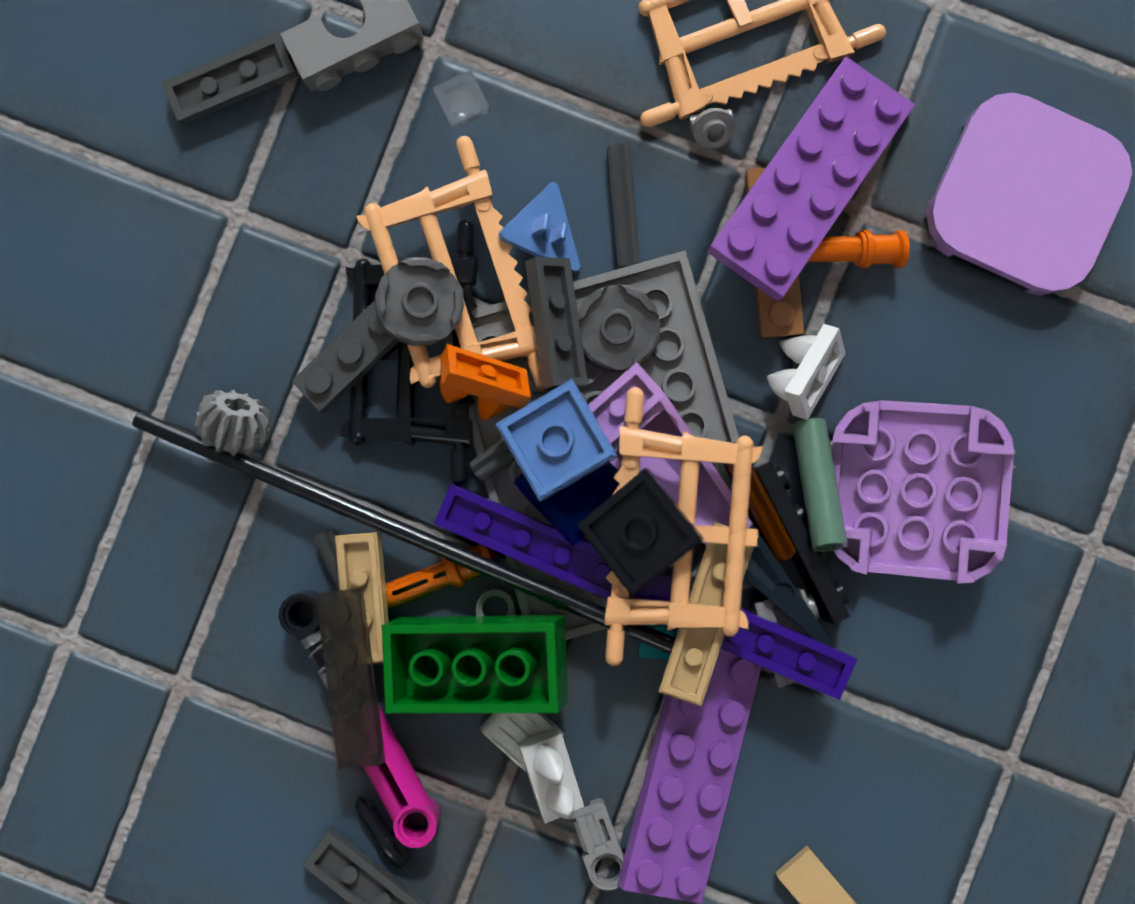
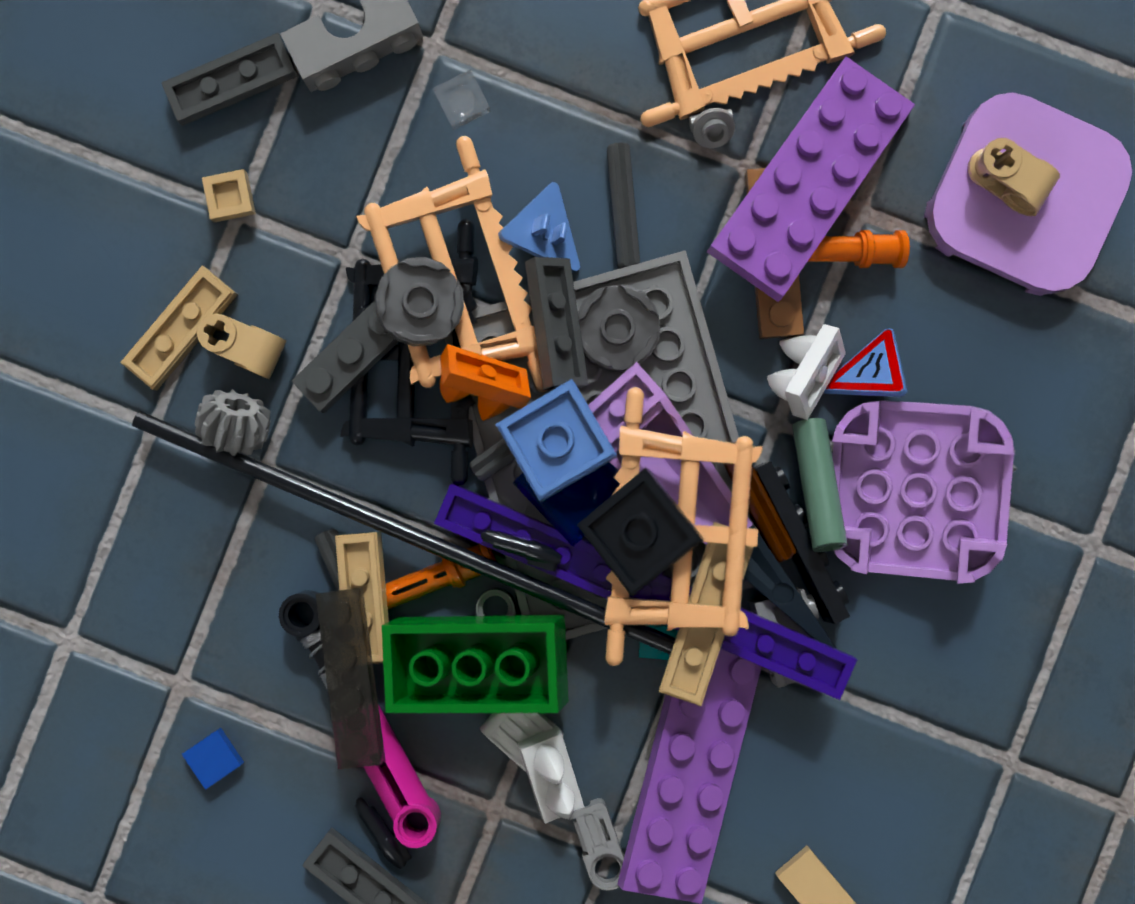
(176, 328): none -> tan tile
(213, 758): none -> blue tile
(228, 195): none -> tan plate
(246, 346): none -> tan piece
(535, 552): none -> black piece
(872, 370): none -> piece
(1015, 178): none -> tan piece

